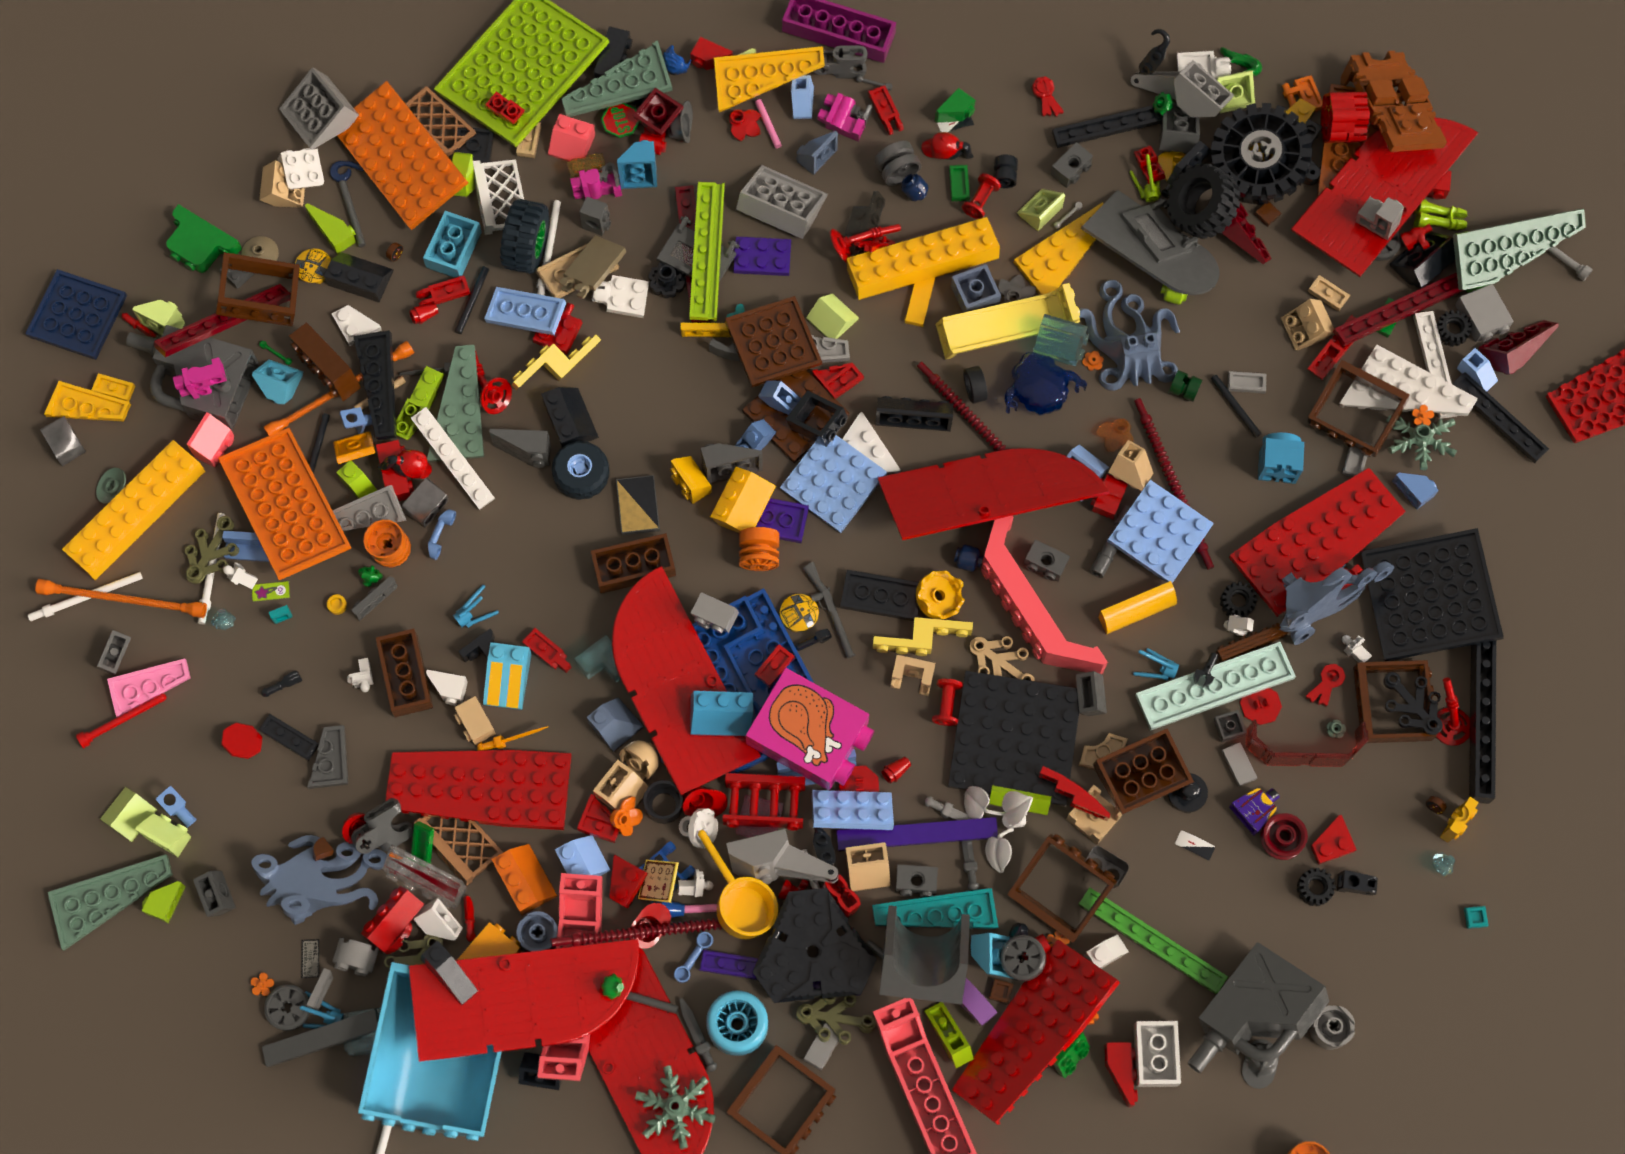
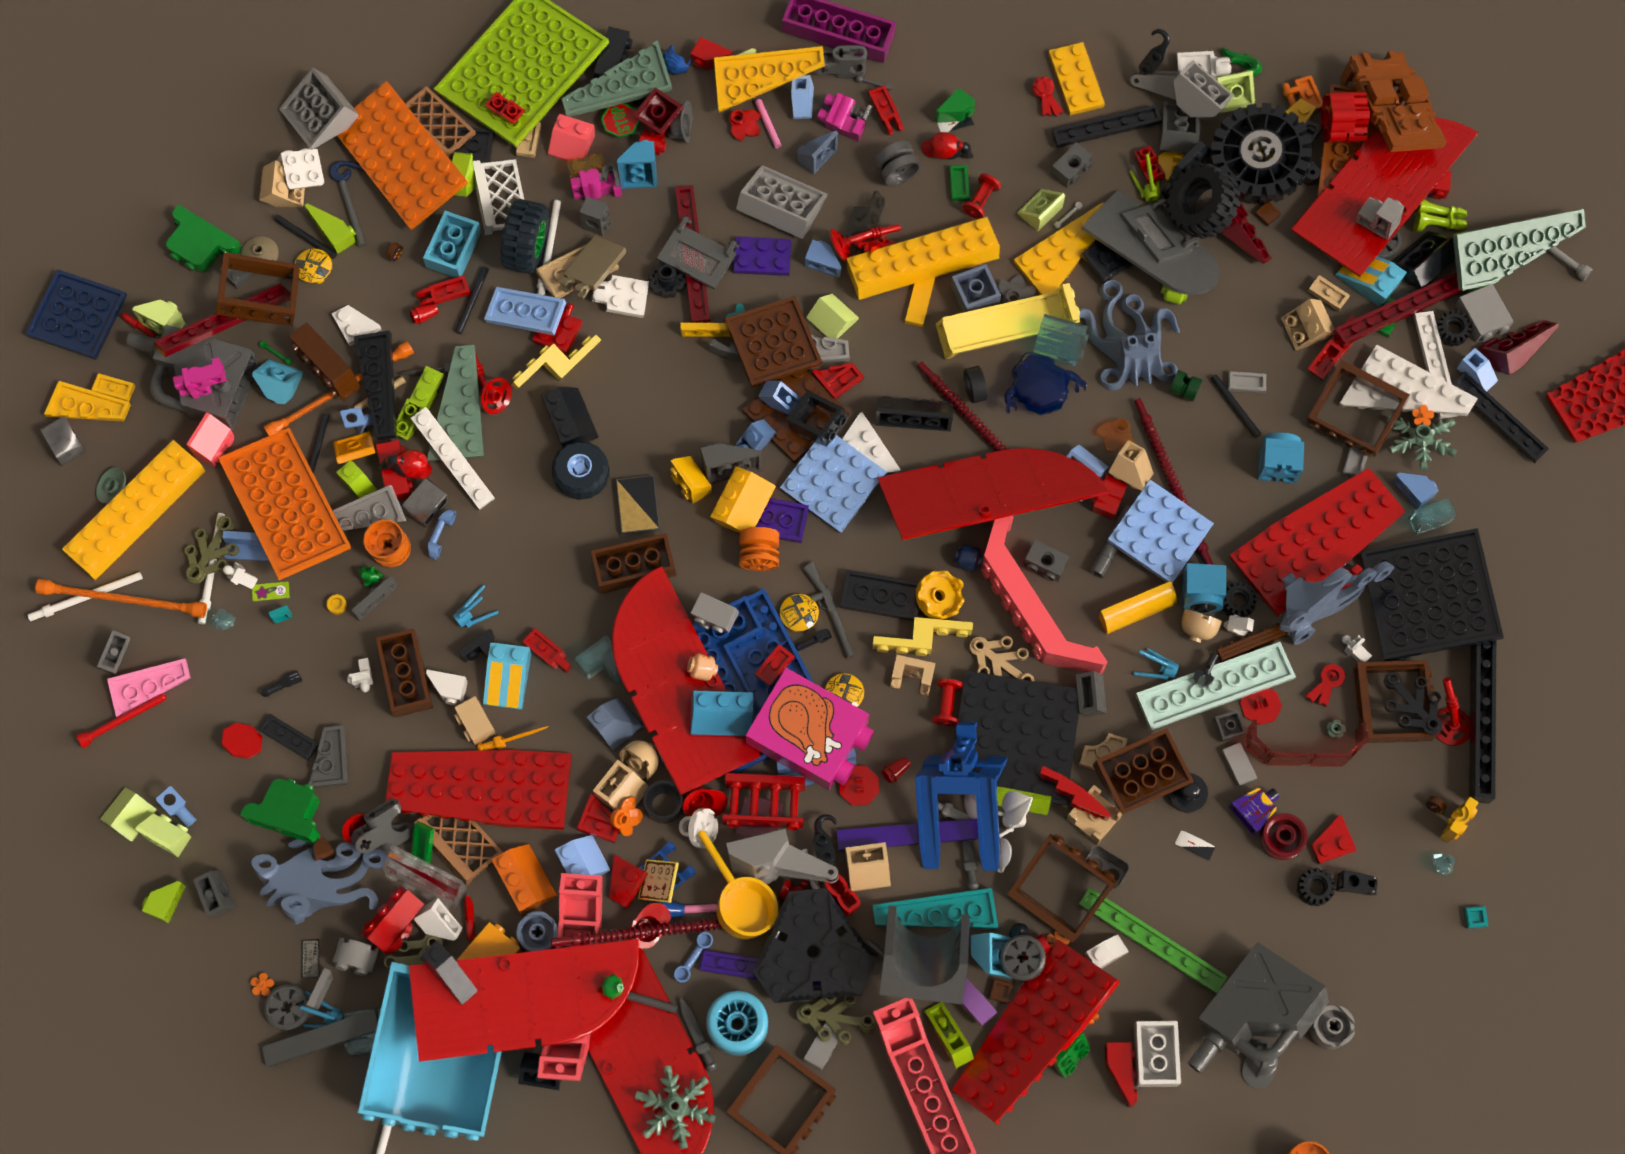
(92, 902): sand green wing -> none
(286, 810): none -> green brick
(305, 236): none -> black bar
(358, 276): black slope -> none
(526, 445): dark grey slope -> none
(695, 886): white piece -> none
(702, 667): none -> light nougat head
(707, 251): lime plate -> none
(822, 258): none -> medium blue slope
(846, 687): none -> yellow dish
(852, 810): light blue plate -> none
(914, 187): dark blue head -> none
(927, 875): dark grey brick -> none
(983, 785): none -> blue piece
(1006, 169): black wheel -> none
(1076, 78): none -> yellow plate
(1088, 361): orange plant -> none
(1104, 262): none -> black tile
(1162, 103): green piece -> none
(1199, 626): none -> tan cylinder
(1203, 587): none -> dark azure piece
(1376, 282): none -> medium azure slope
(1416, 235): red piece -> none
(1432, 516): none -> clear light blue brick

